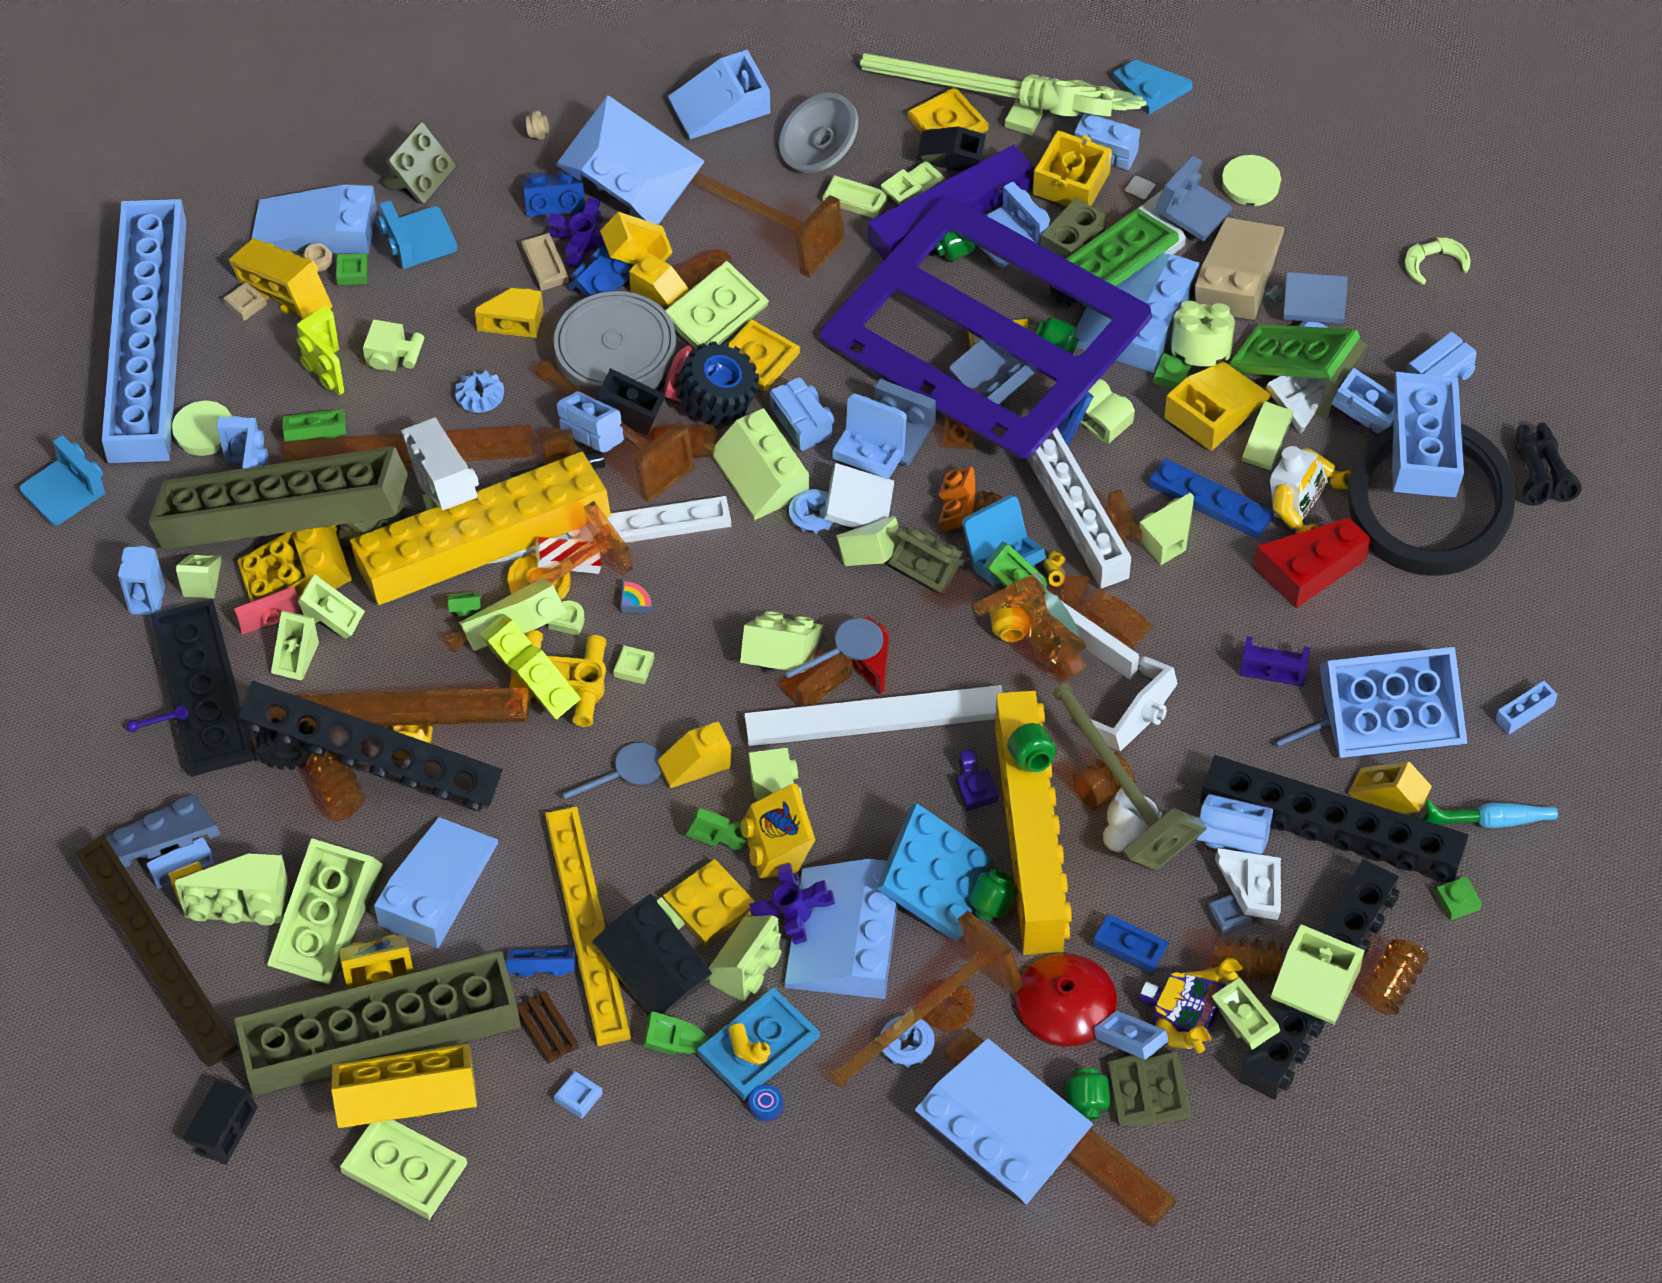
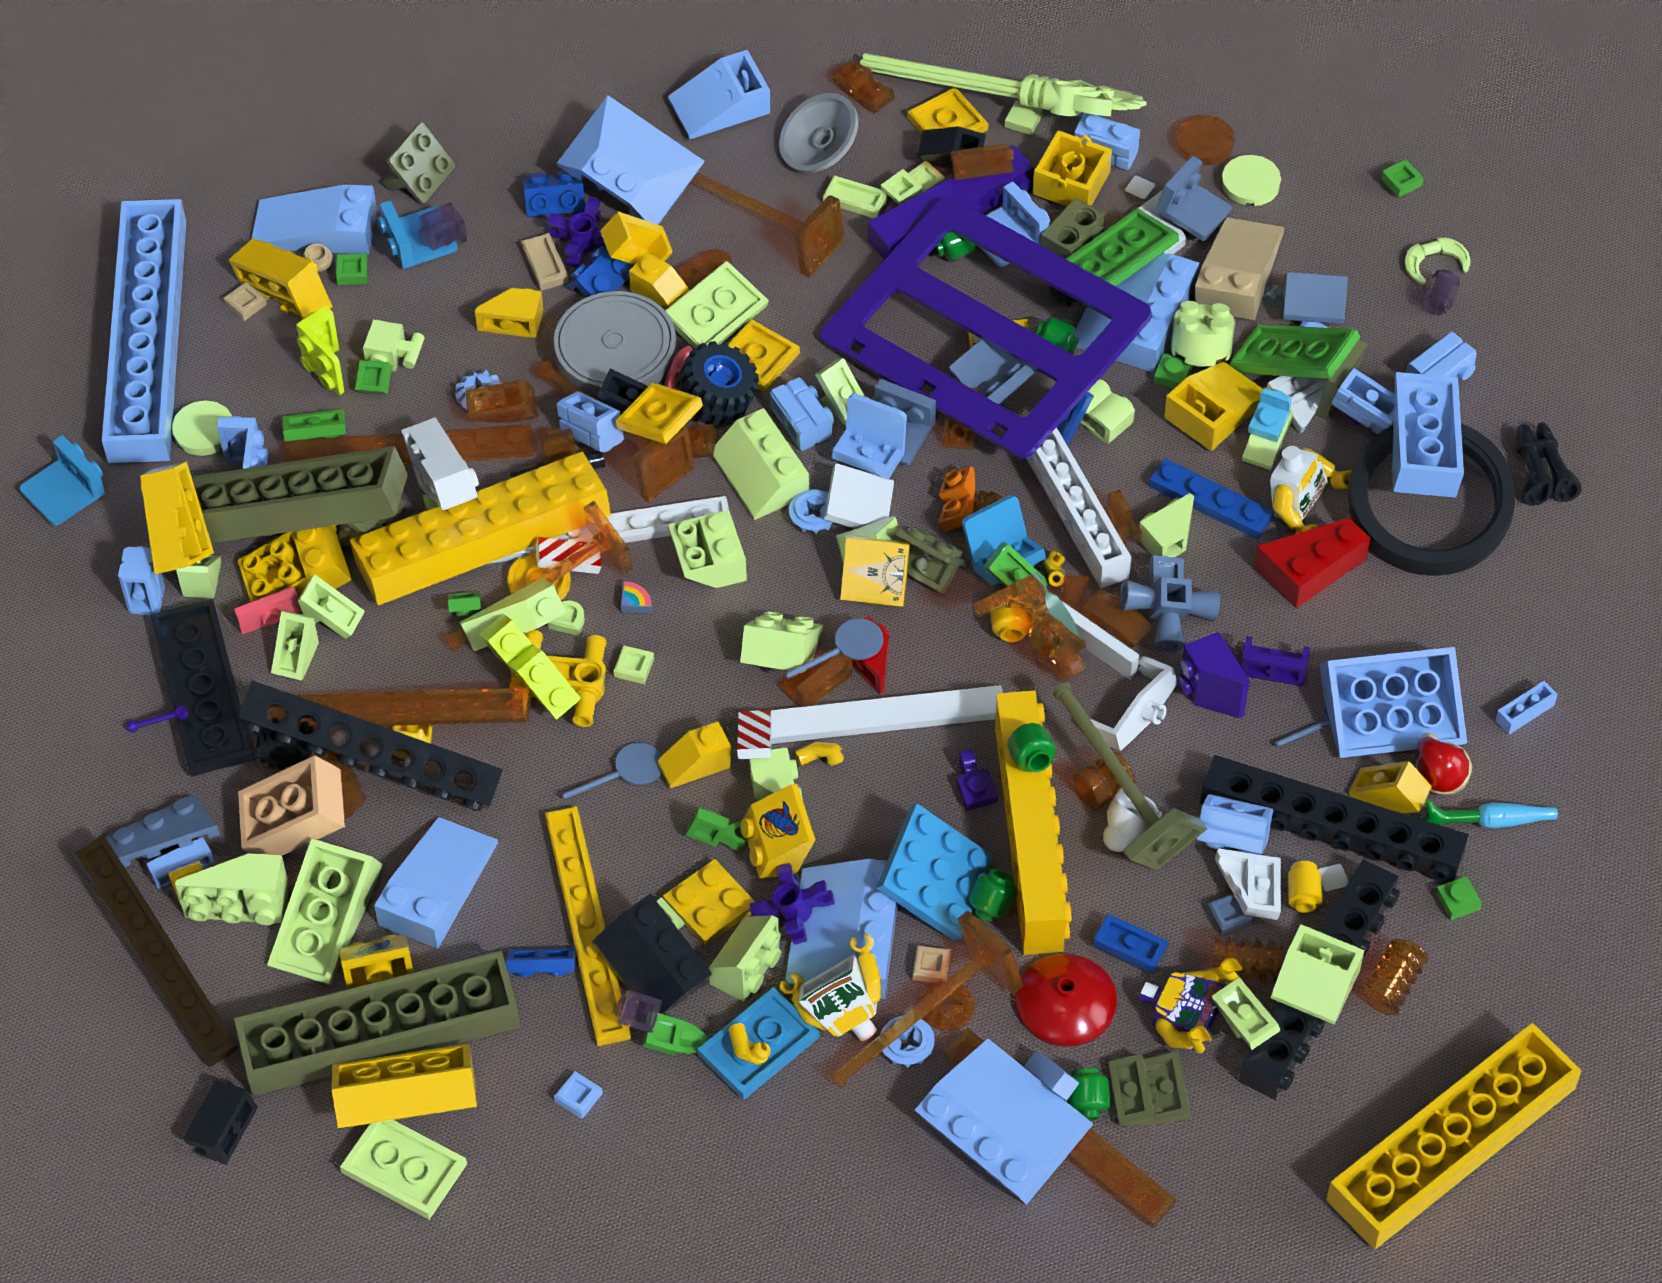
(174, 518): none -> yellow wedge
(291, 808): none -> light nougat brick
(373, 377): none -> bright green plate
(441, 227): none -> clear purple brick
(502, 402): none -> clear orange slope
(534, 1005): reddish brown tile -> none
(537, 125): tan plate -> none
(638, 1011): none -> clear purple brick
(659, 413): none -> yellow tile
(709, 549): none -> yellowish green slope
(754, 734): none -> tile
(766, 1103): blue tile -> none
(818, 750): none -> yellow arm
(838, 385): none -> yellowish green slope
(842, 995): none -> torso
(861, 87): none -> clear orange slope
(875, 571): none -> yellow tile
(931, 964): none -> tan tile
(982, 161): none -> clear orange hinge
(1051, 1074): none -> light blue piece
(1131, 1034): light blue plate -> none
(1152, 83): dark azure wing -> none
(1168, 600): none -> sand blue brick
(1205, 138): none -> clear orange tile
(1213, 676): none -> dark purple slope
(1270, 414): none -> medium azure bracket
(1304, 886): none -> yellow brick
(1333, 877): none -> white sticker
(1402, 178): none -> bright green plate
(1441, 292): none -> clear purple brick
(1443, 765): none -> red piece
(1453, 1136): none -> yellow brick

